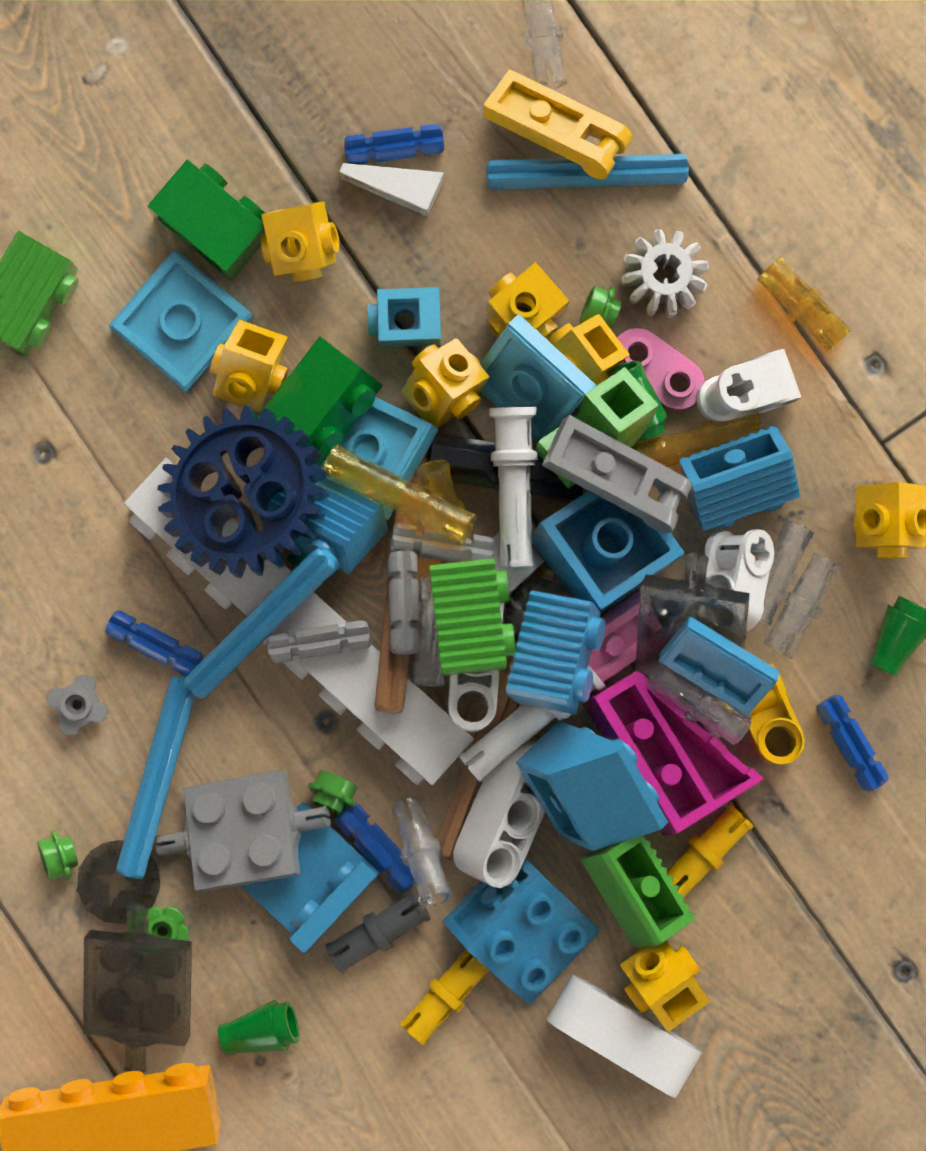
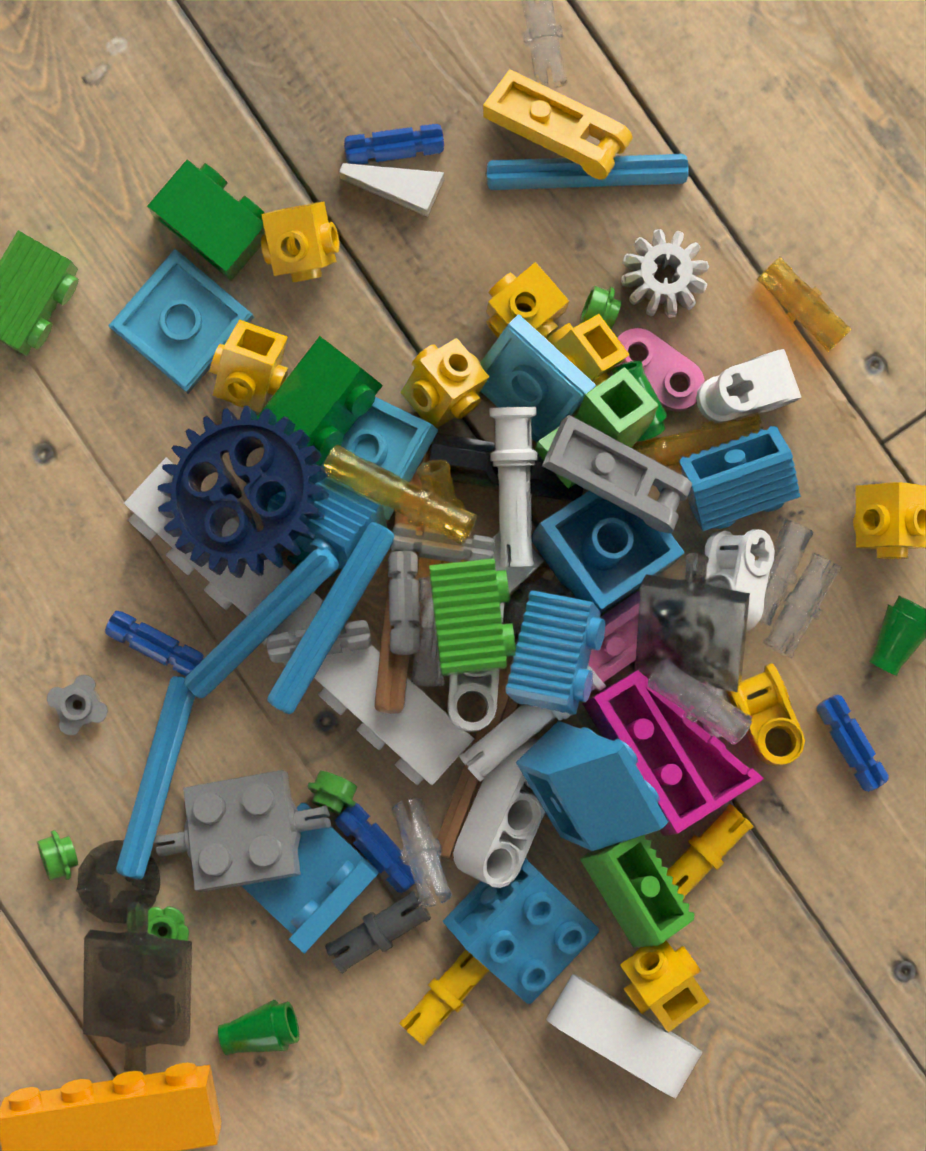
(331, 618): none -> dark azure axle
(420, 303): medium azure brick -> none
(718, 666): dark azure plate -> none

